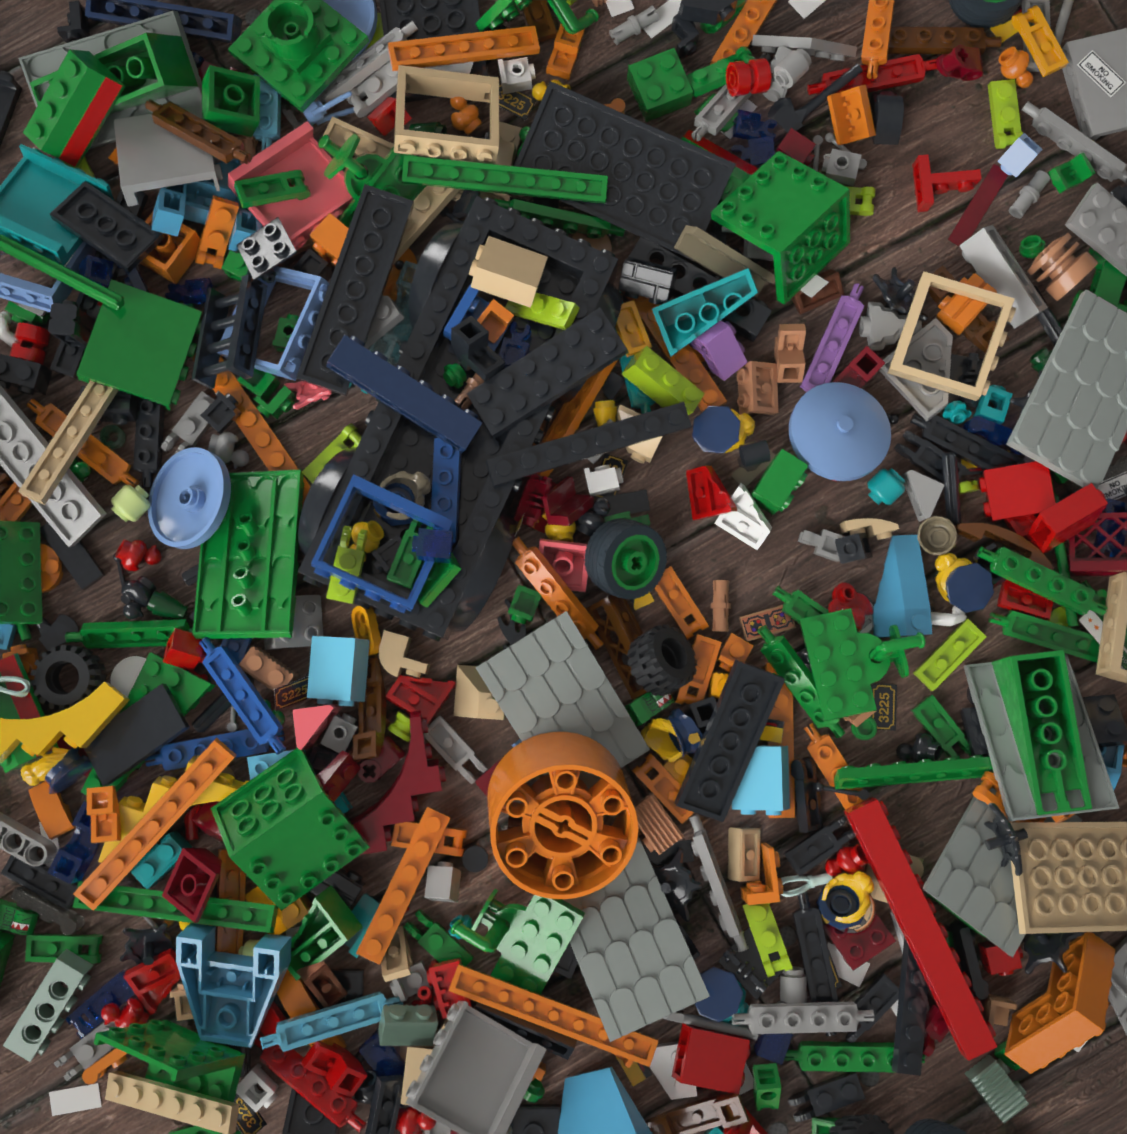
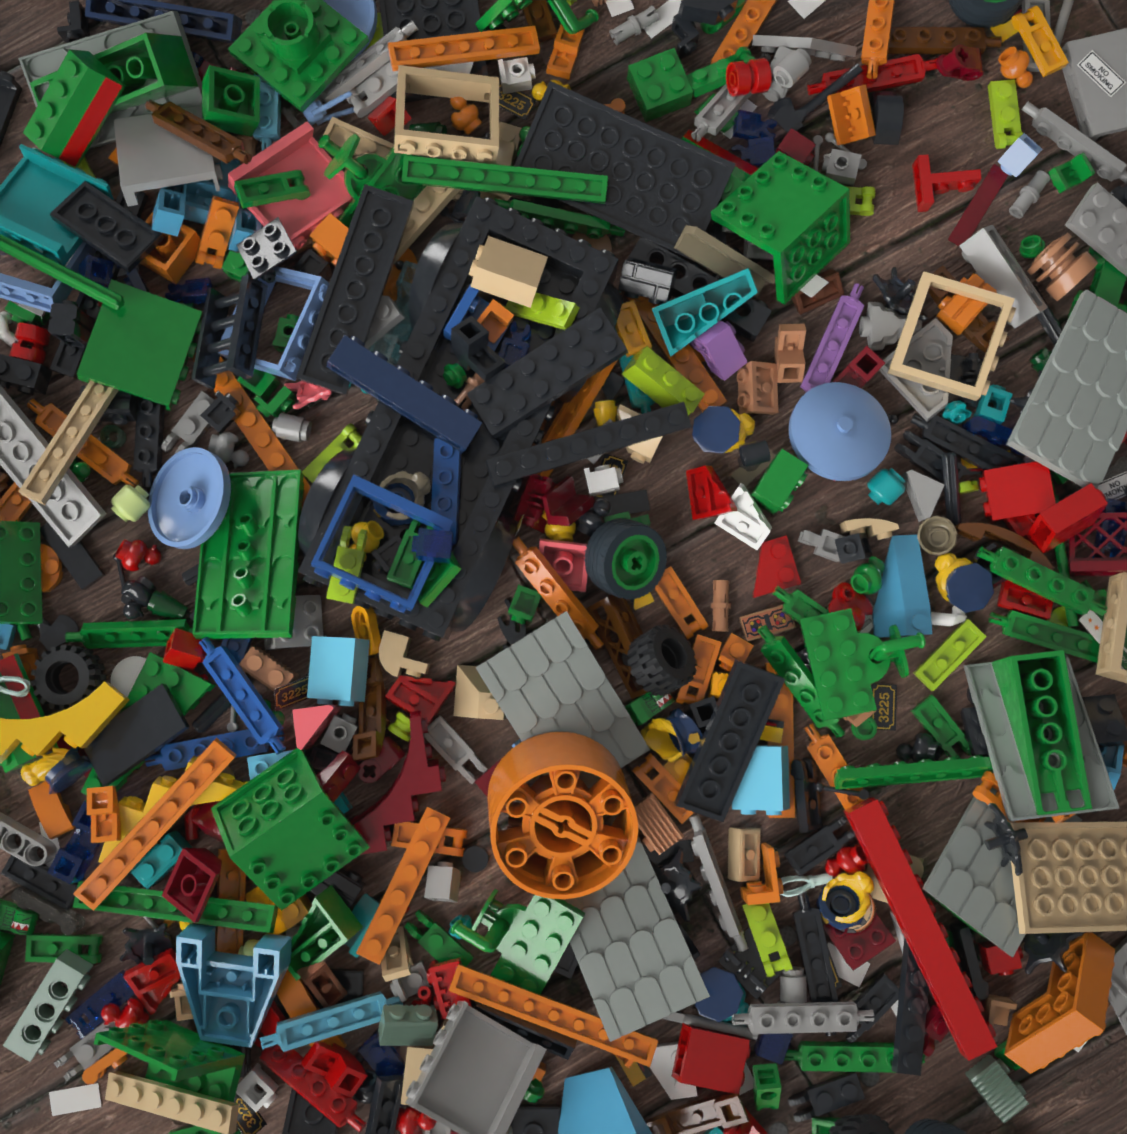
(292, 427): none -> light grey brick
(775, 567): none -> red wing
(868, 577): none -> green animal

